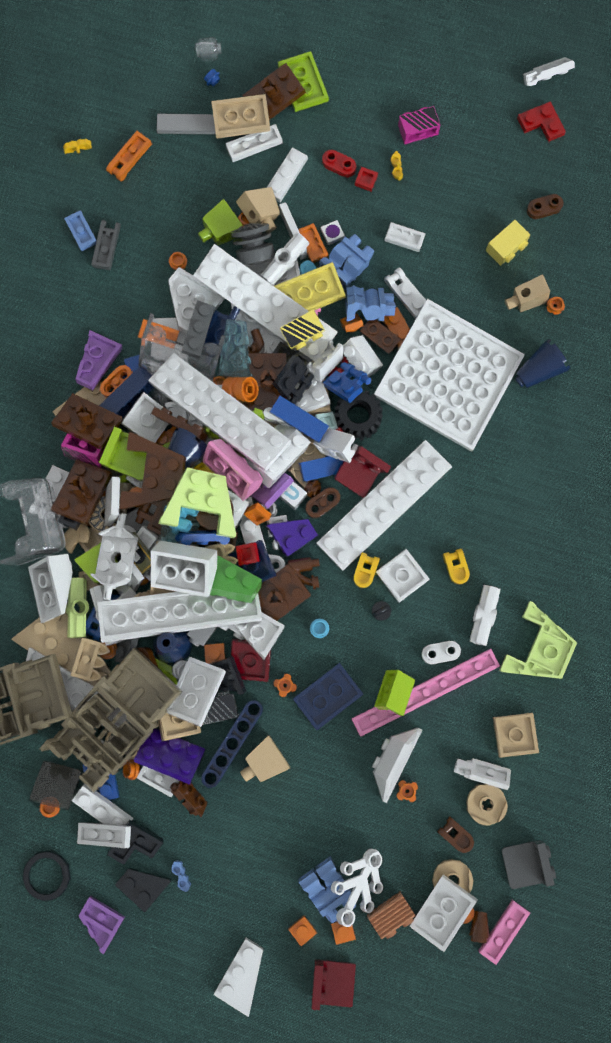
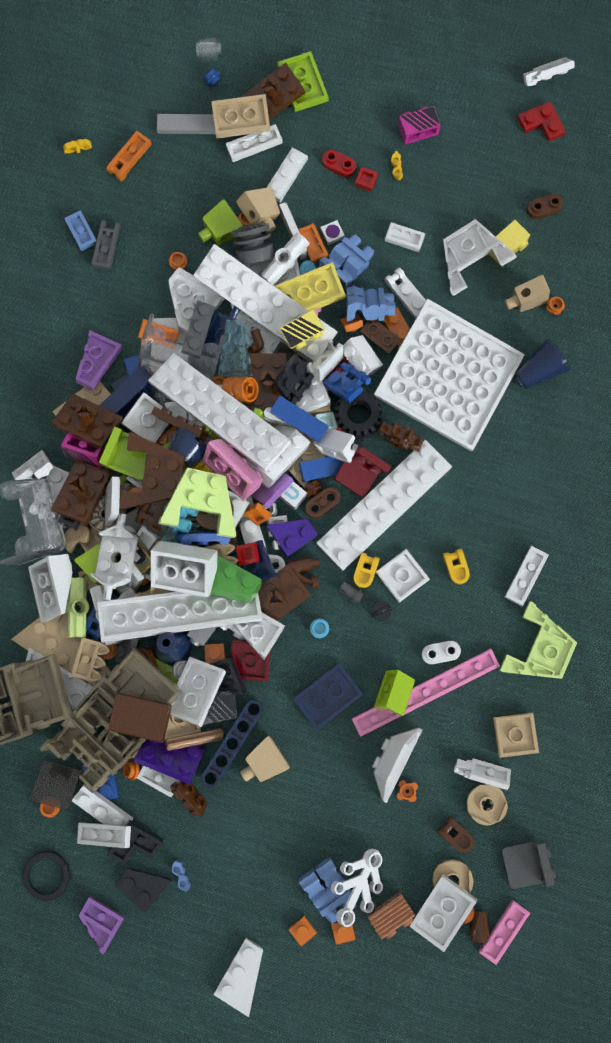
(37, 465): none -> white plate
(115, 379): orange plate -> none
(140, 717): none -> reddish brown piece
(194, 739): none -> medium nougat axle
(284, 690): orange plate -> none
(333, 984): dark red bracket -> none
(351, 592): none -> dark grey pin
(400, 436): none -> reddish brown gear
(467, 247): none -> white wing
(484, 615): white piece -> none
(526, 576): none -> white plate

